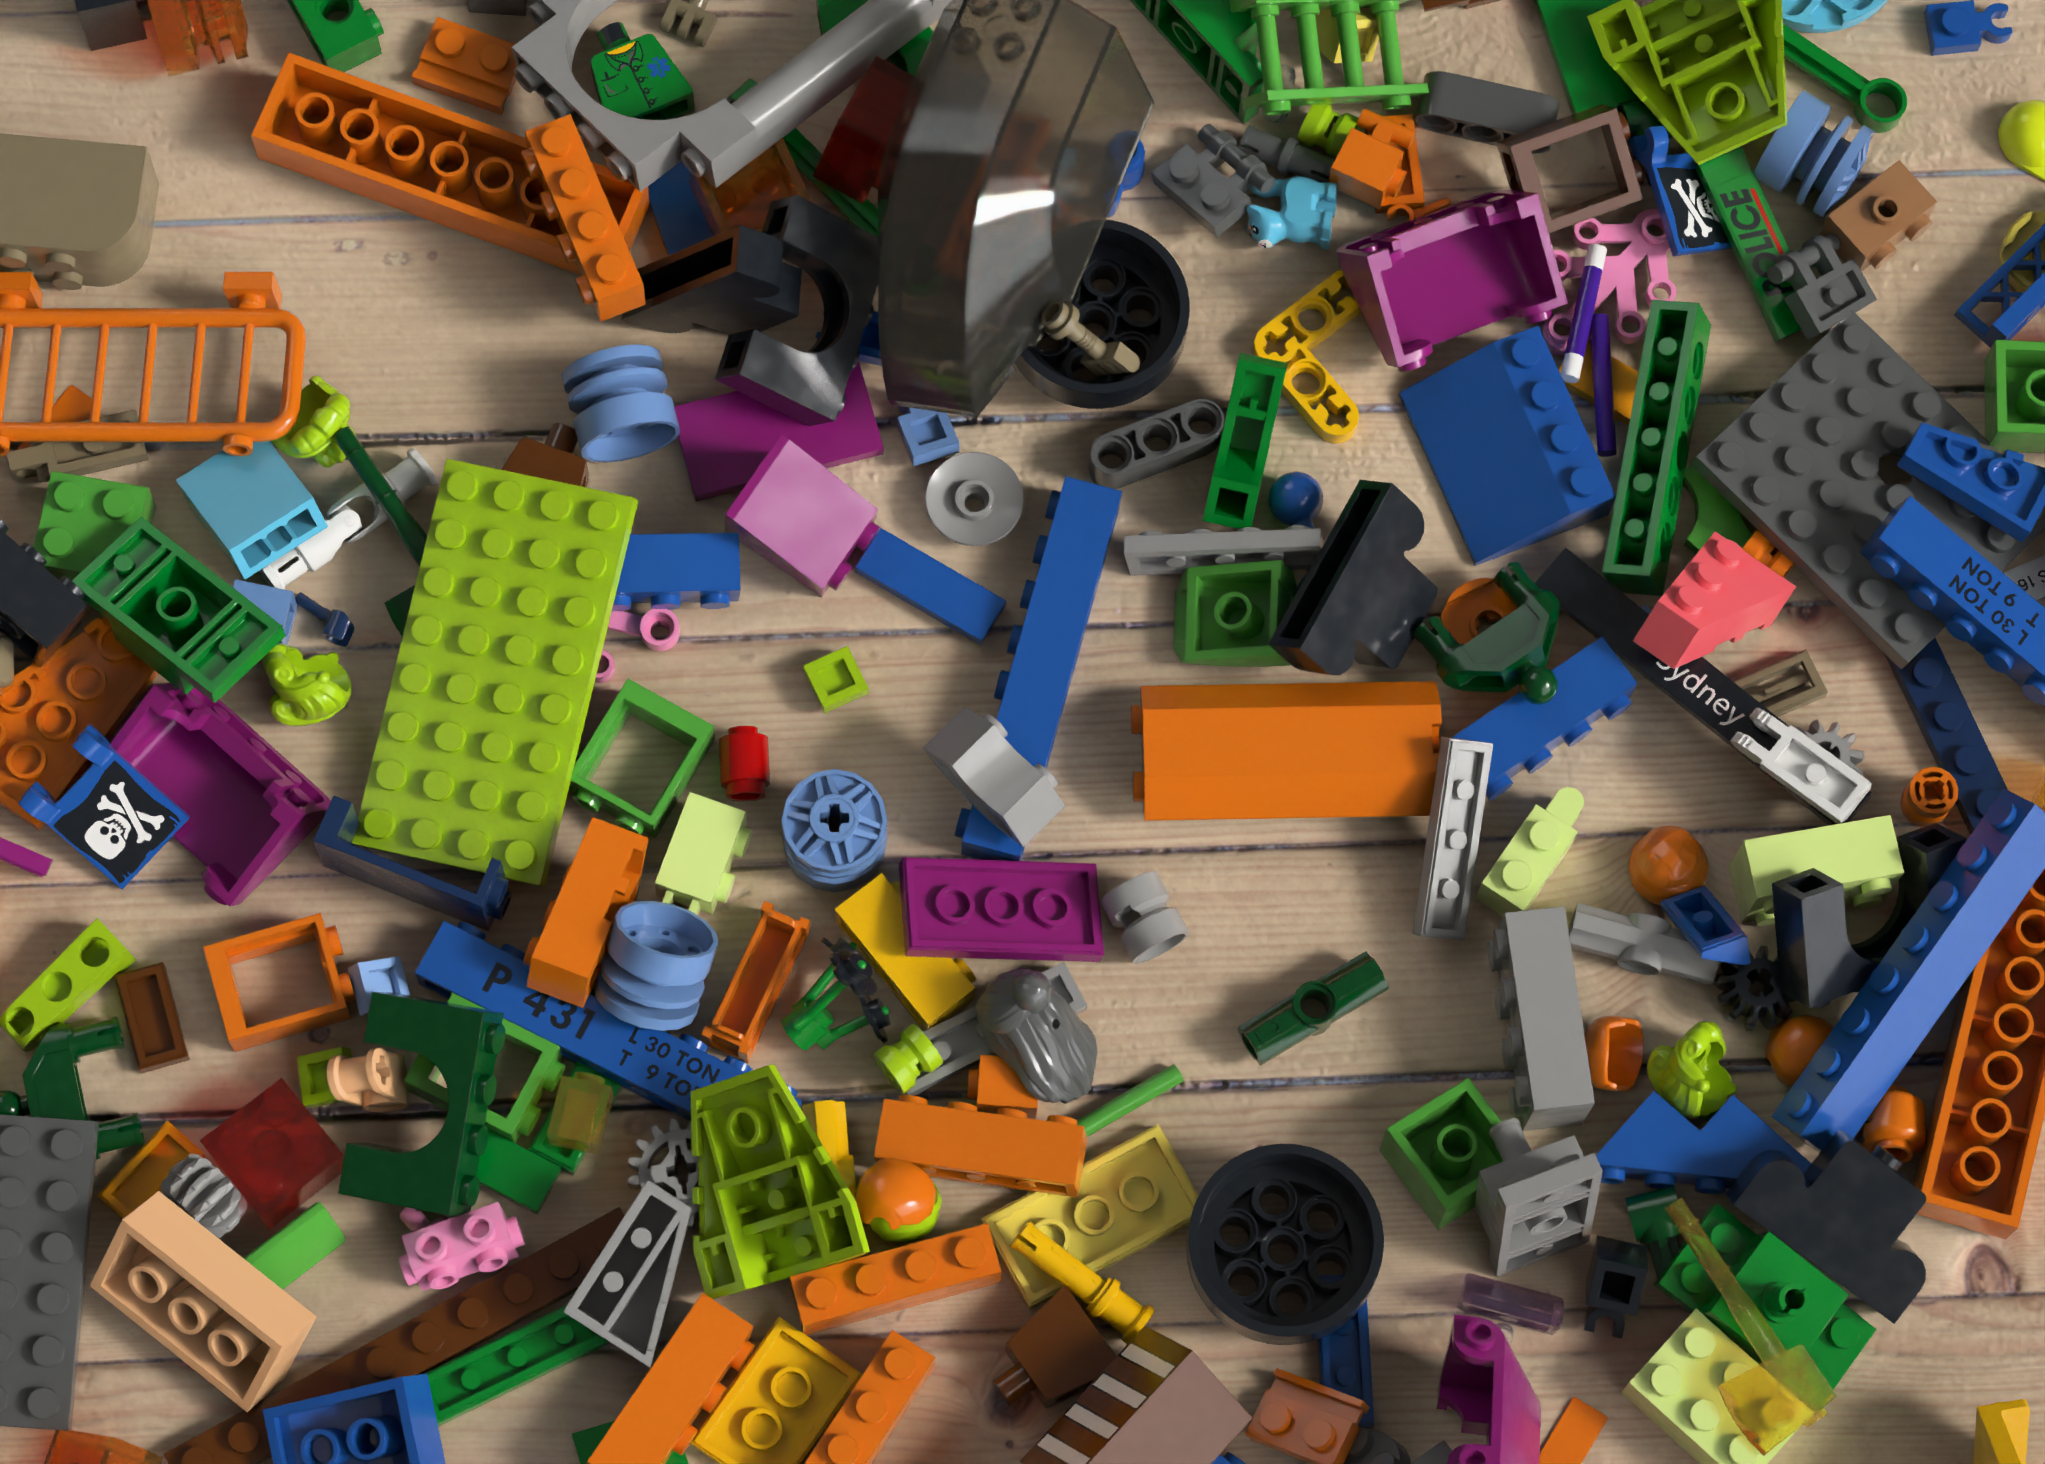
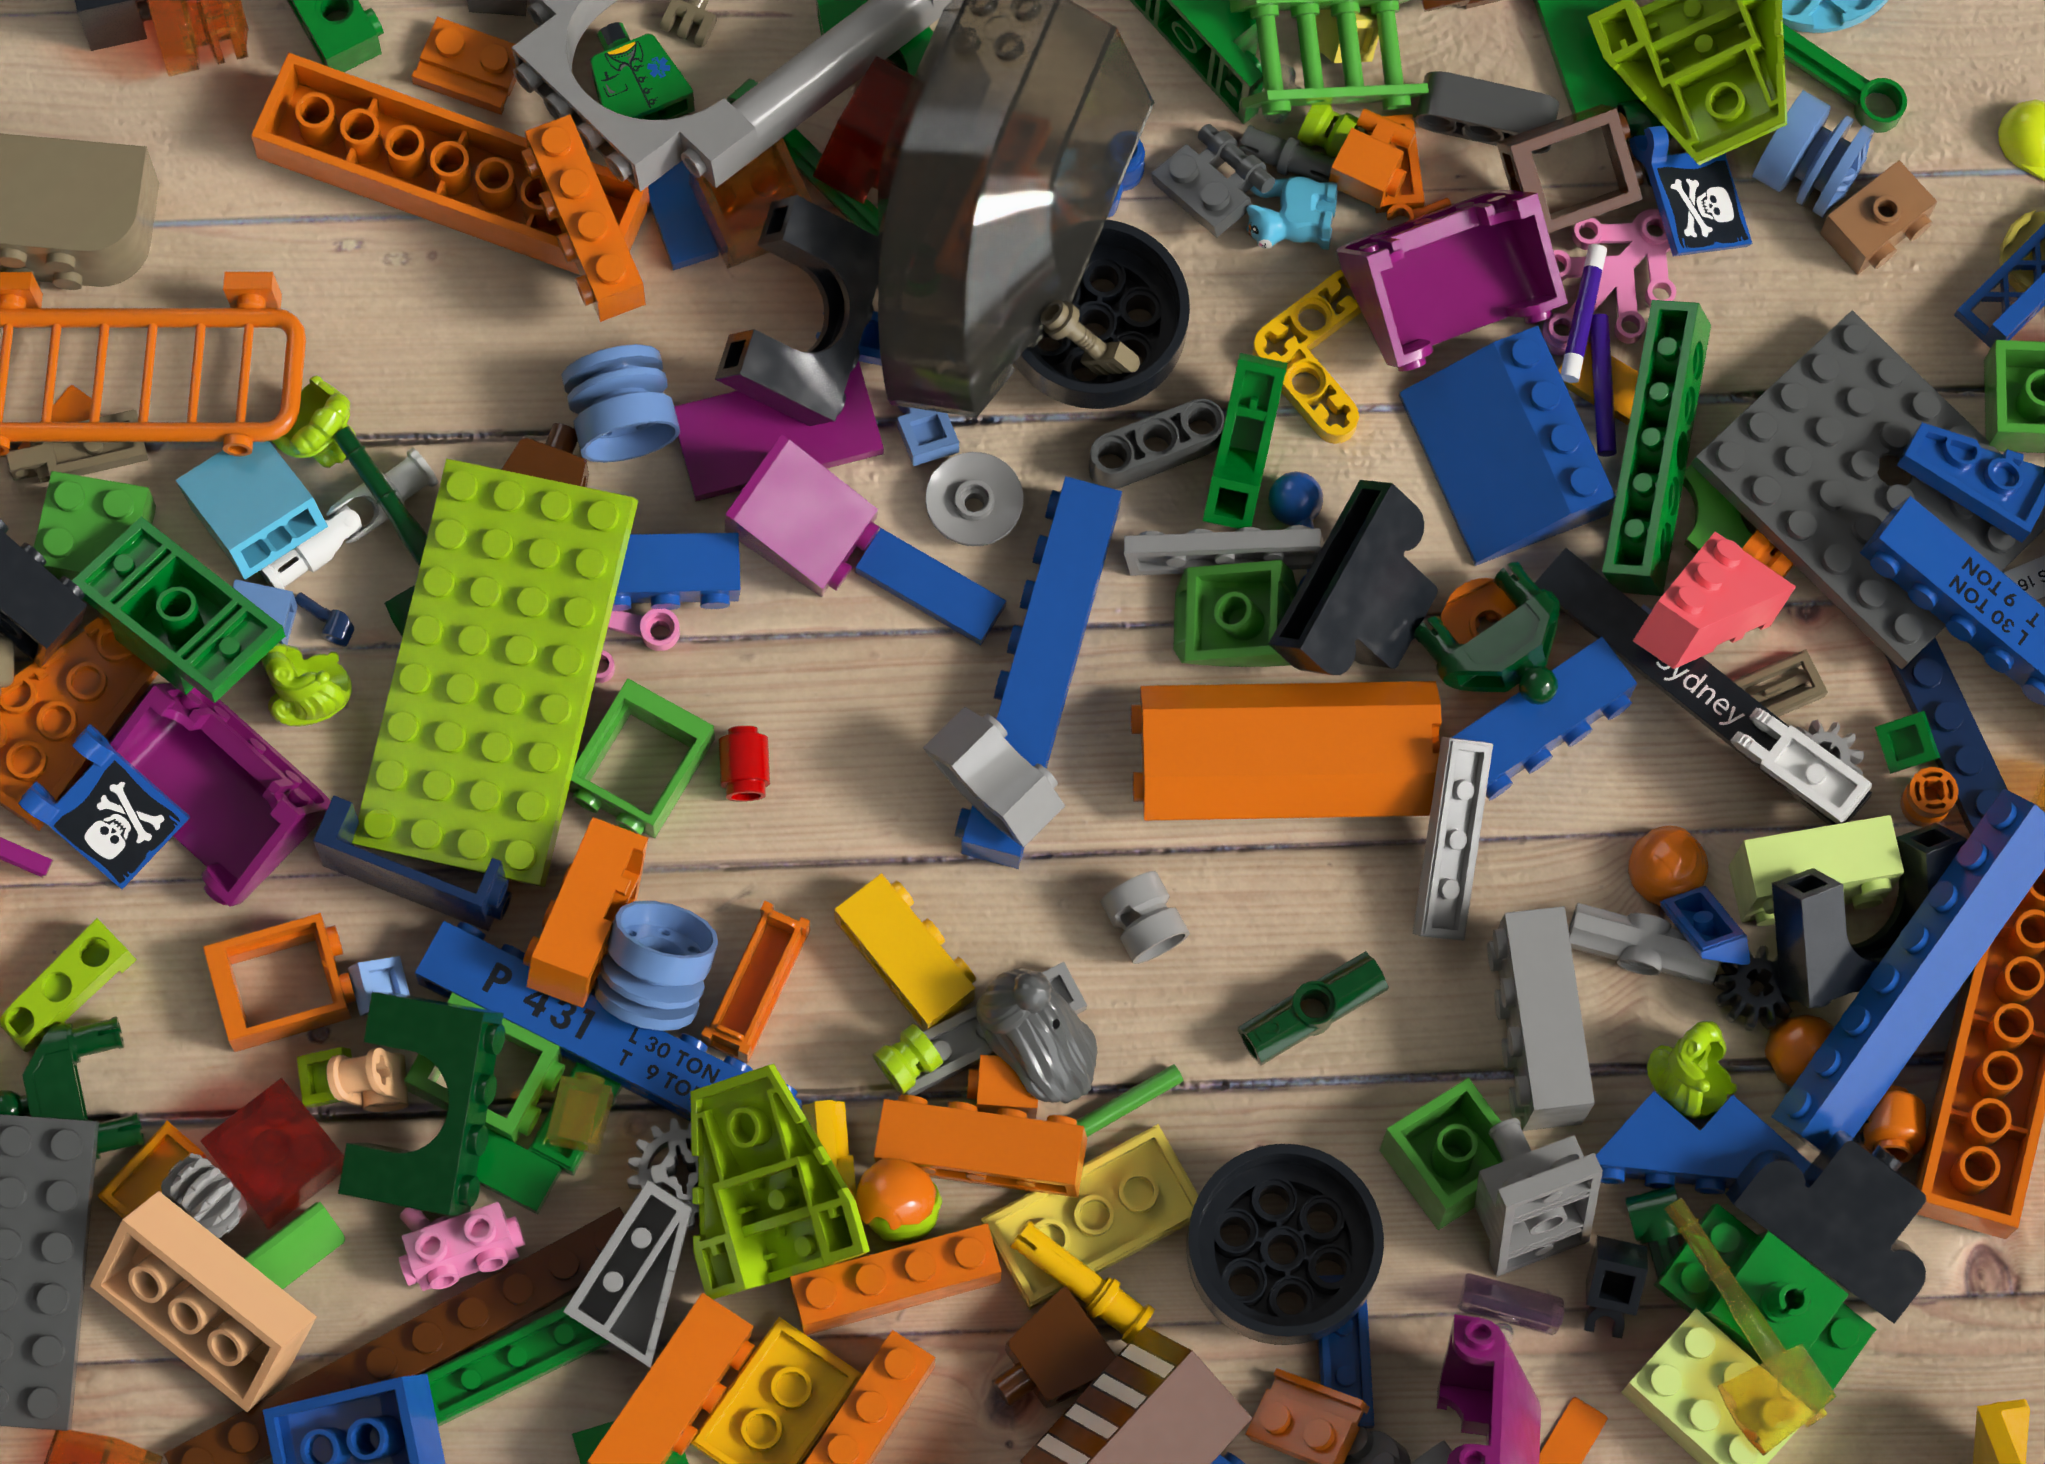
(152, 1017): reddish brown tile -> none
(702, 854): yellowish green brick -> none
(720, 283): black brick -> none
(811, 1018): plant -> none
(835, 679): lime plate -> none
(839, 858): medium blue wheel -> none
(1000, 909): magenta tile -> none
(1532, 854): yellowish green brick -> none
(1614, 1052): orange hair -> none
(1751, 234): green tile -> none
(1824, 300): dark grey plate -> none
(1907, 742): none -> green plate
(1959, 29): blue plate -> none

